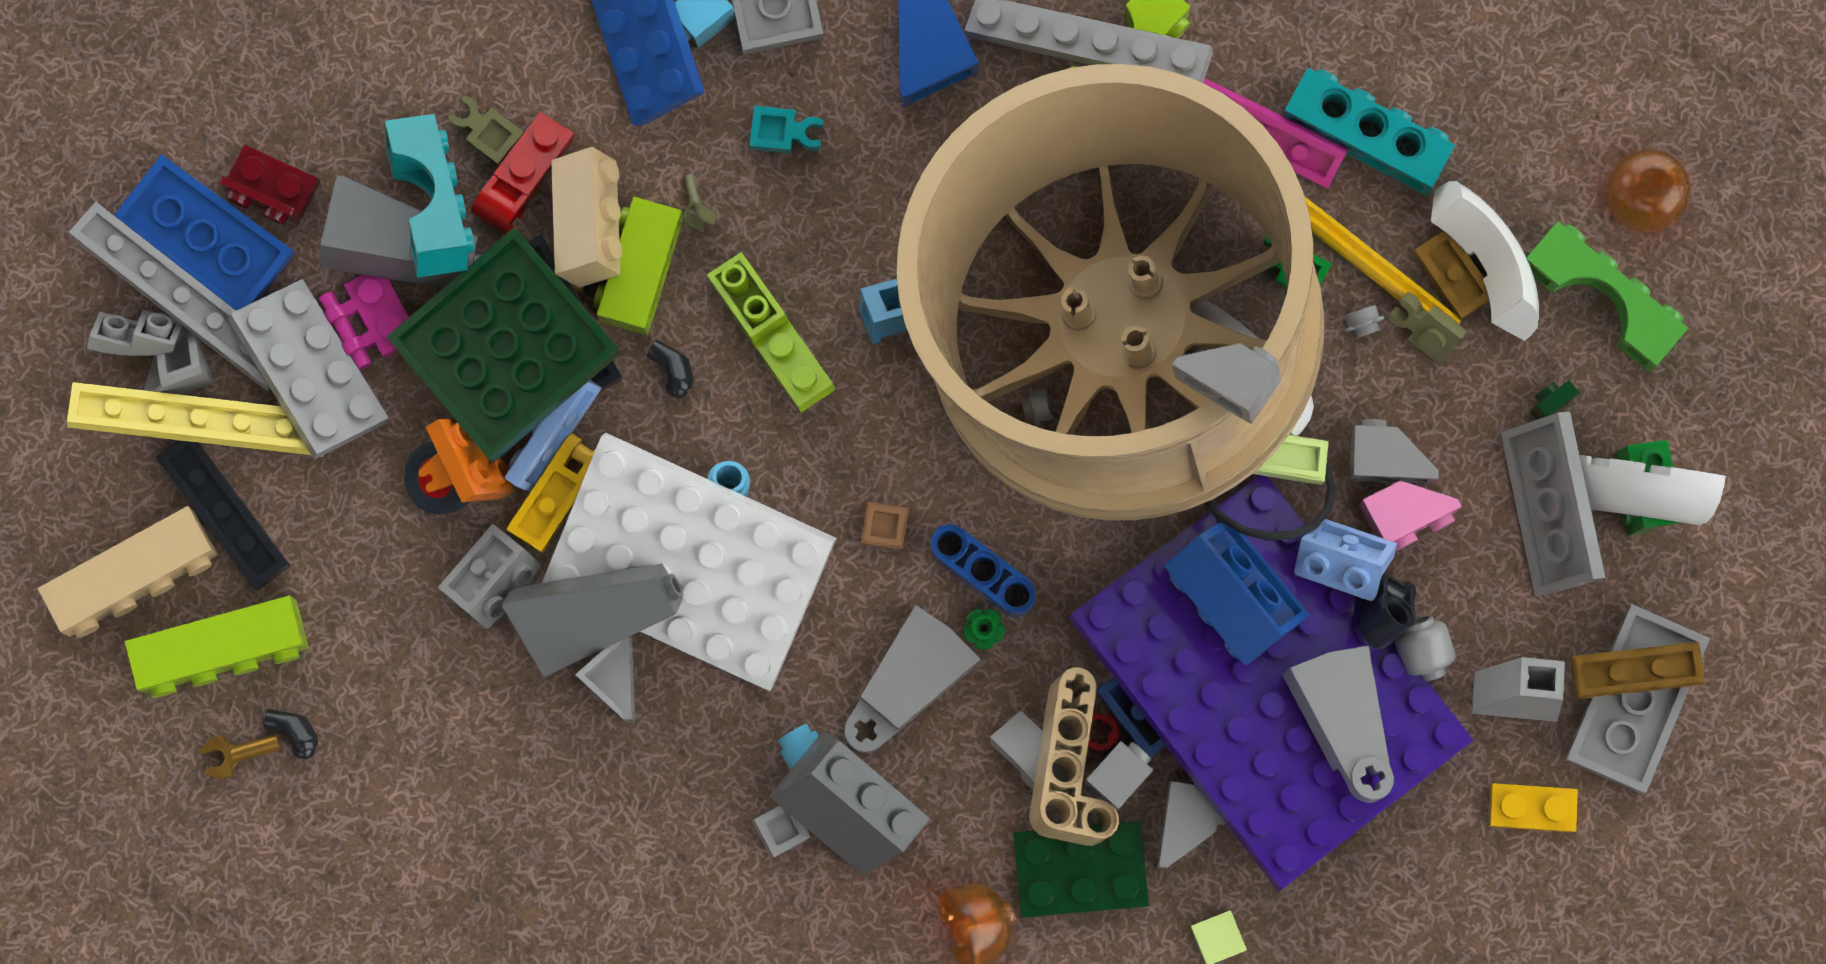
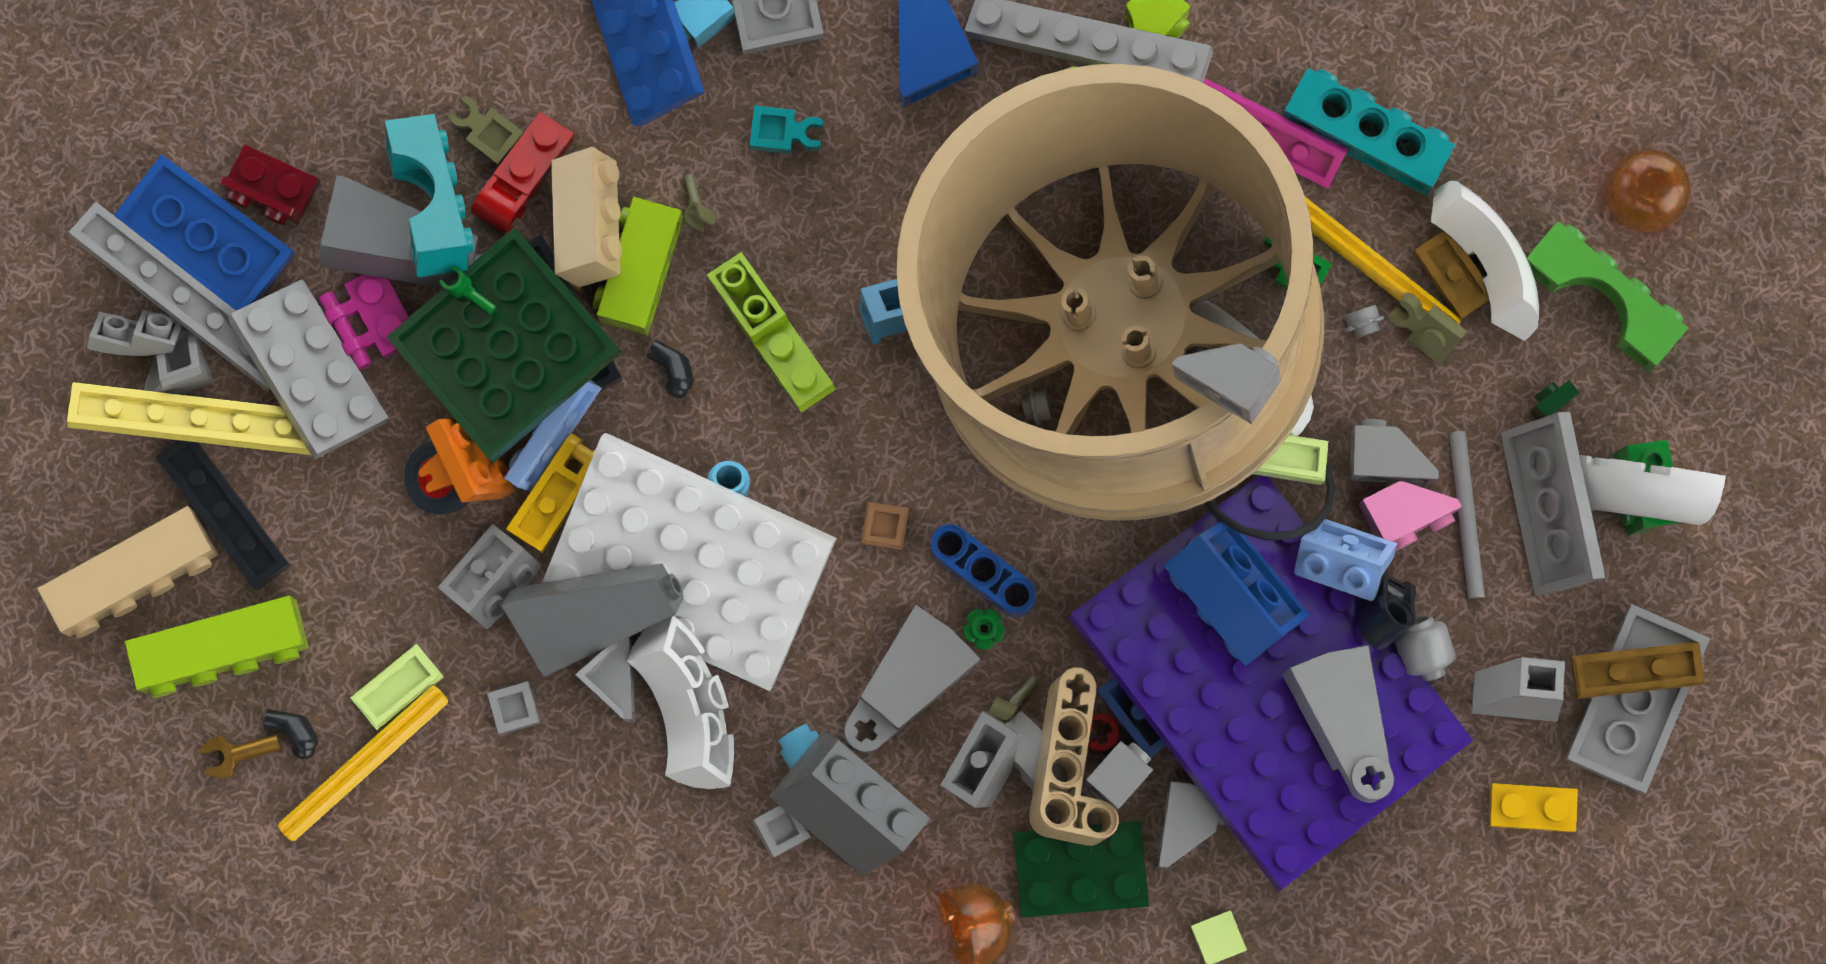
(362, 763): none -> yellow axle
(397, 687): none -> yellowish green tile
(464, 288): none -> green hand
(514, 708): none -> light grey plate
(689, 702): none -> white brick
(983, 762): none -> light grey slope
(1005, 710): none -> olive hand
(1466, 515): none -> light grey bar

